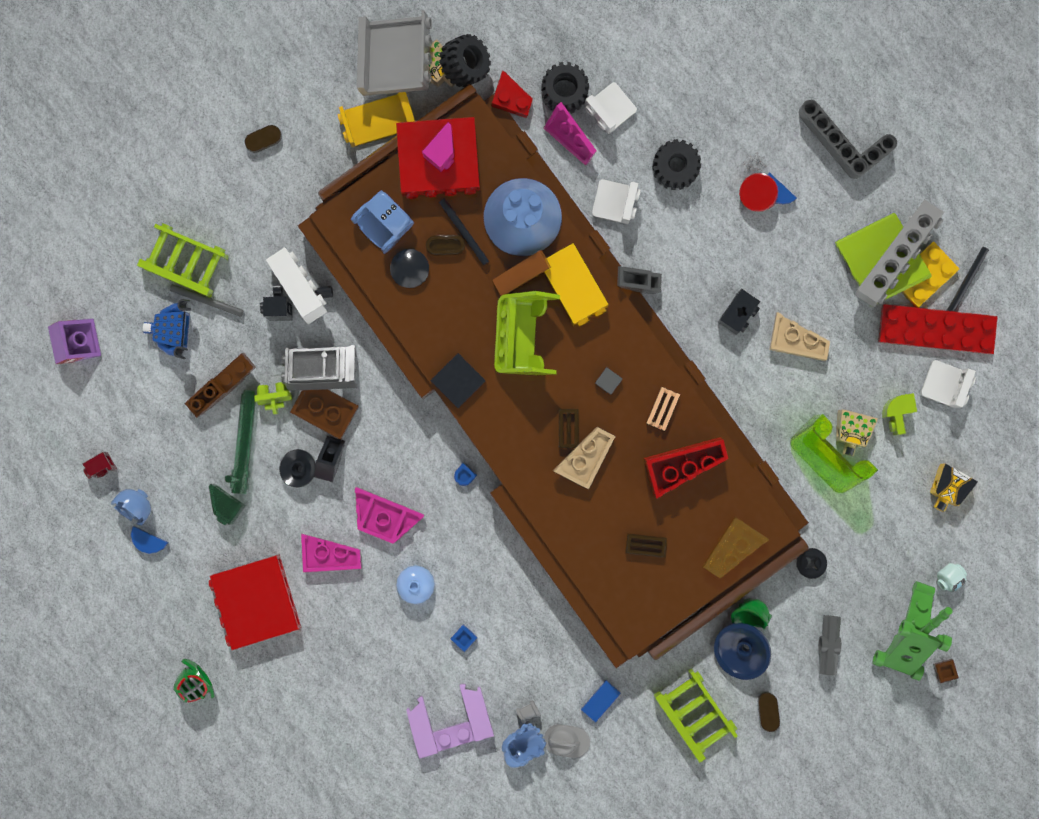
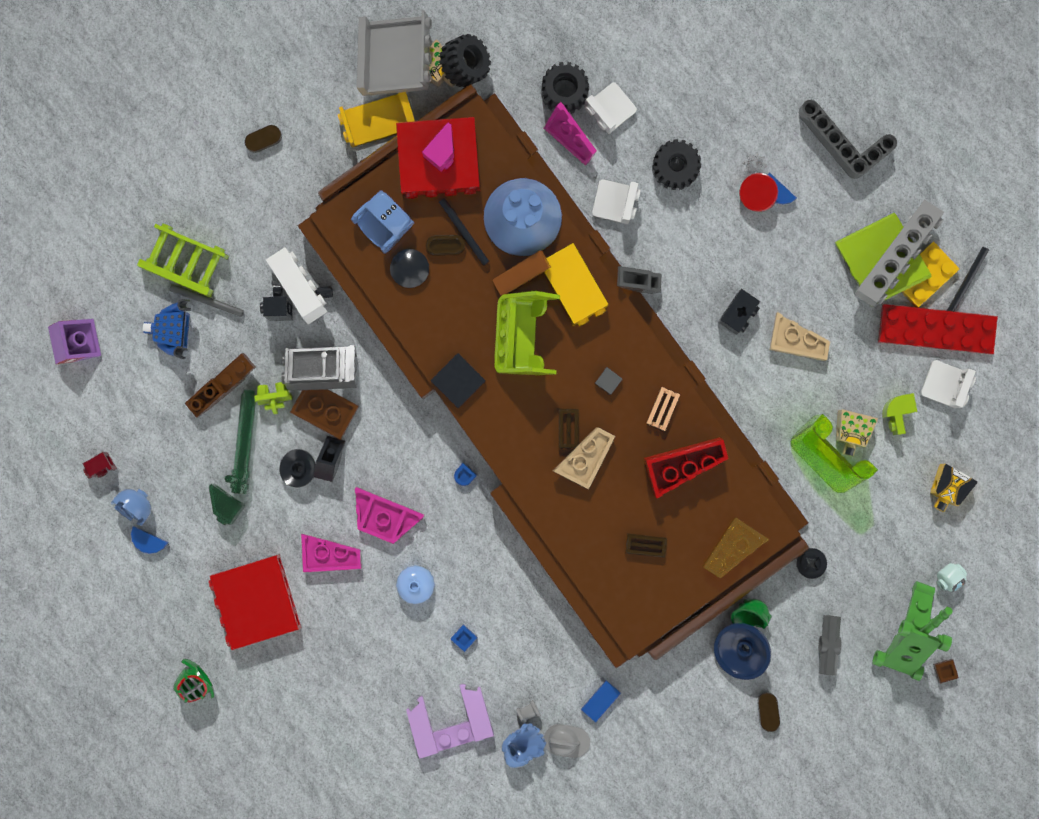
(511, 97): red wing -> none
(677, 715): lime fence -> none

